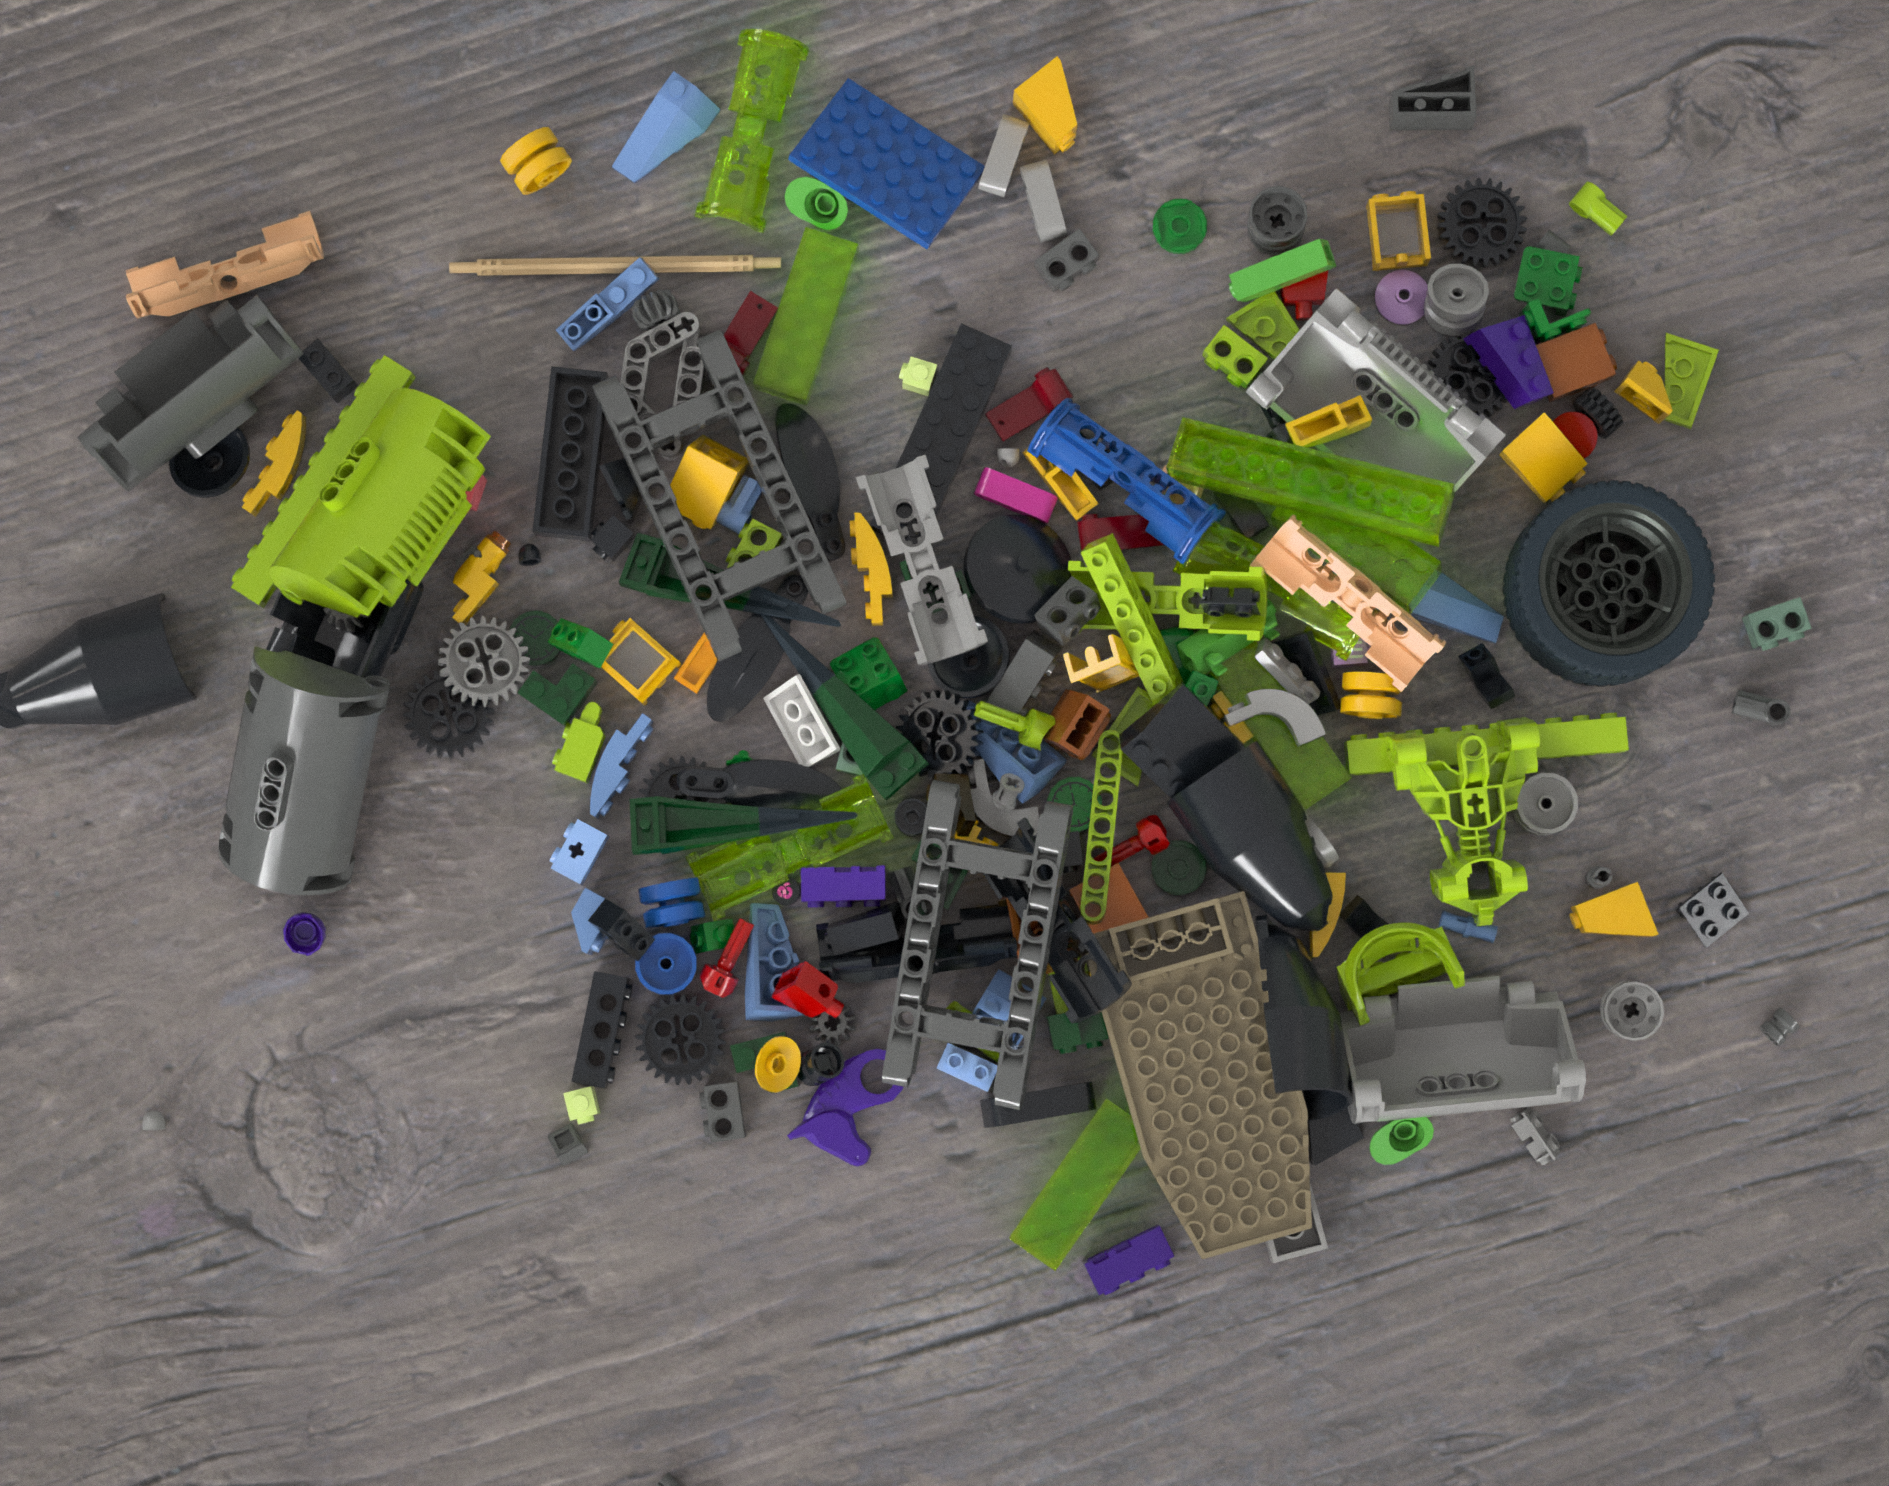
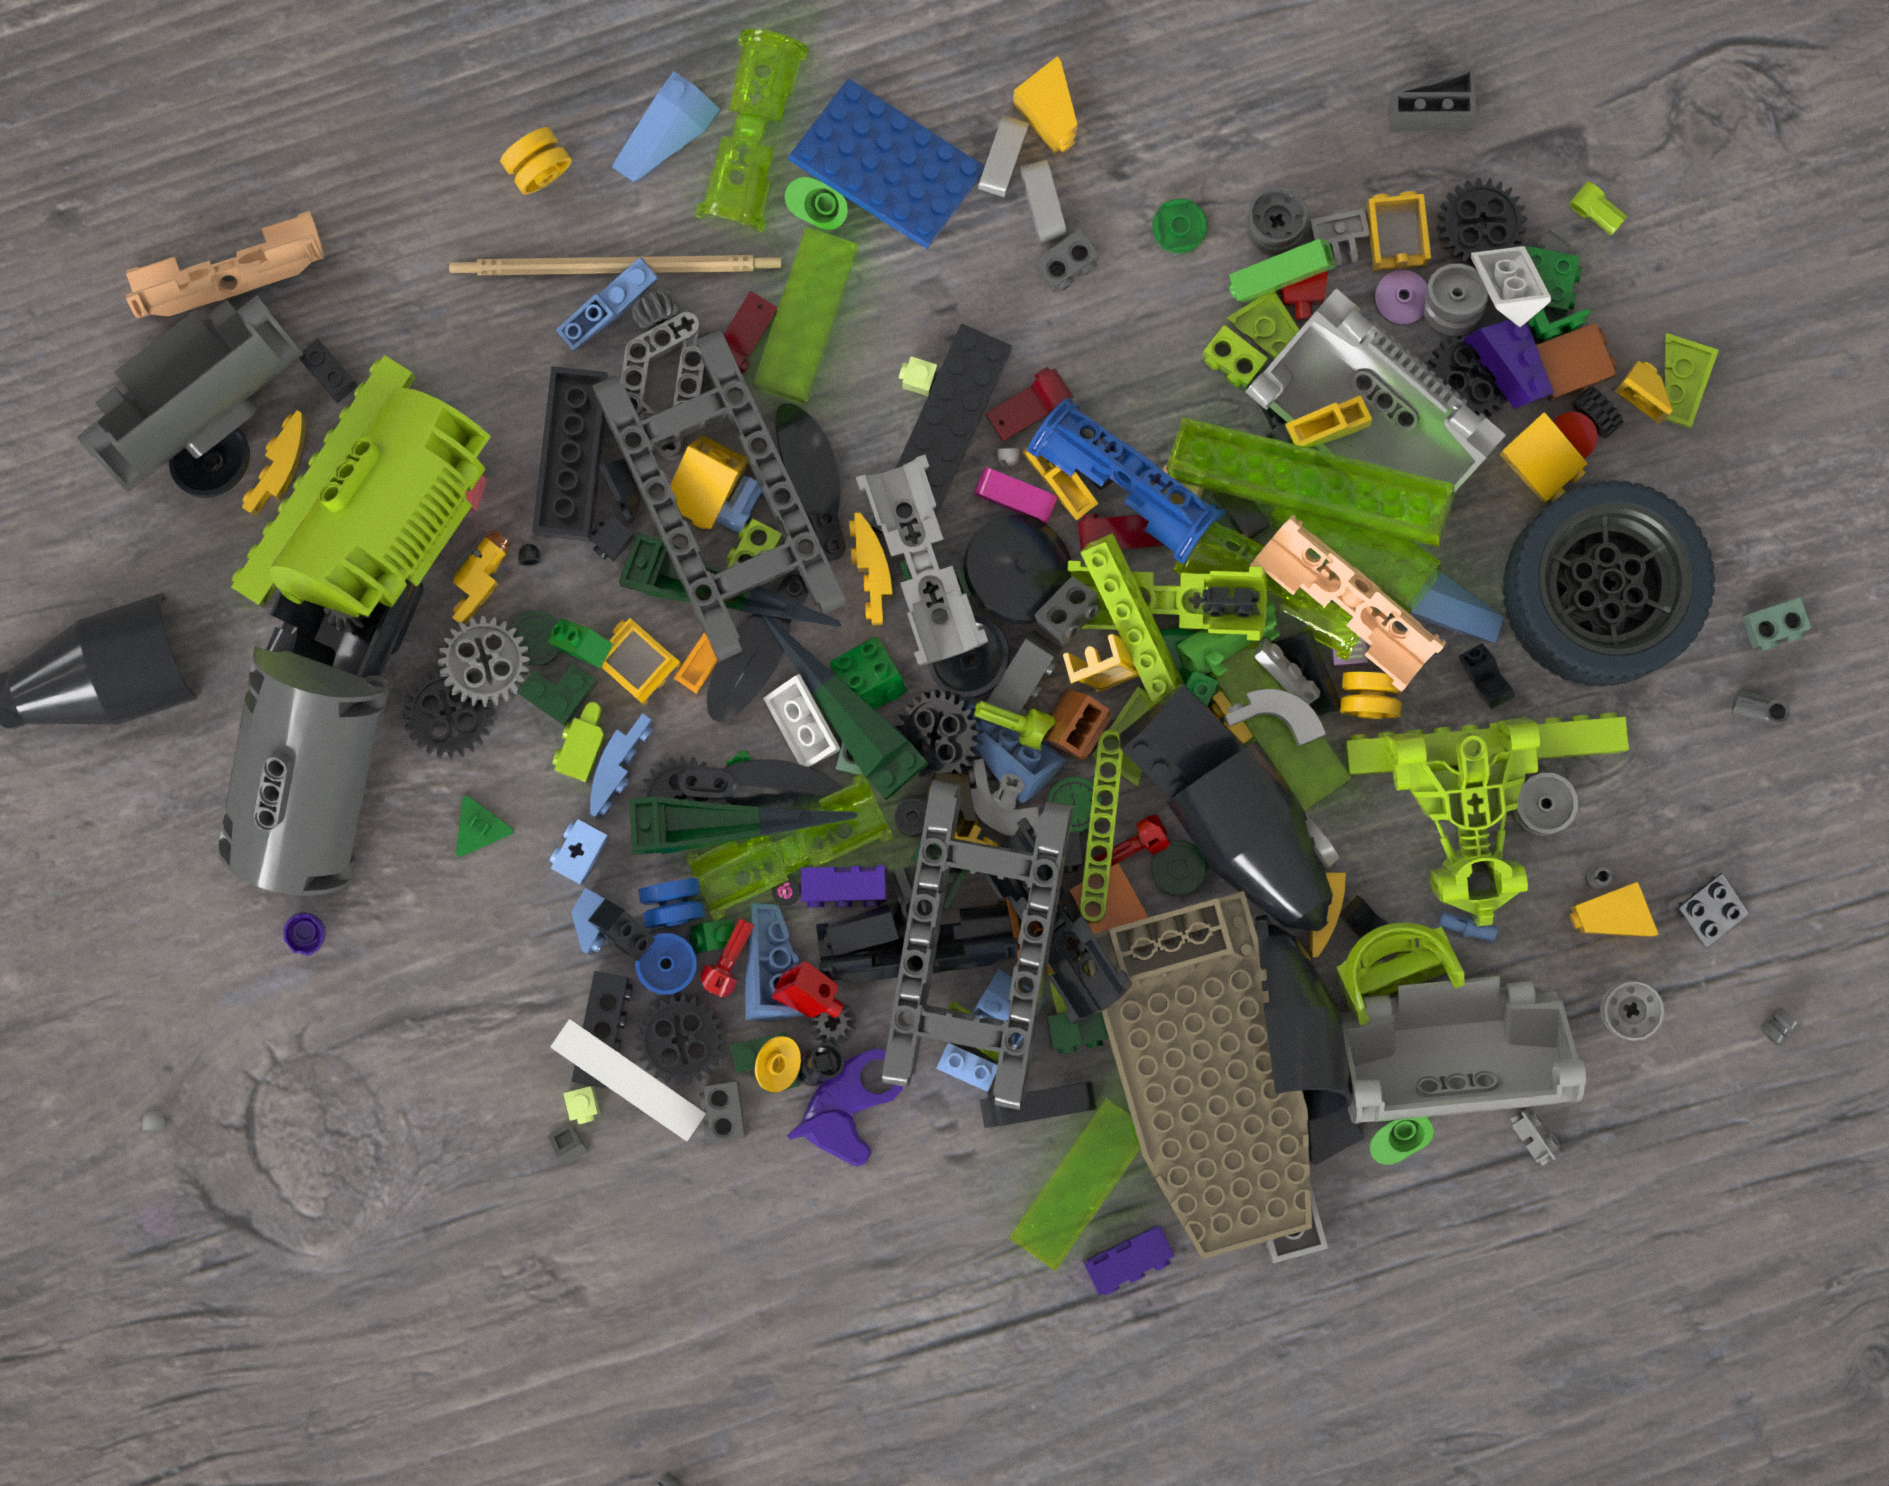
(478, 827): none -> green piece
(628, 1080): none -> white sticker
(1340, 229): none -> light grey hinge
(1512, 282): none -> white slope

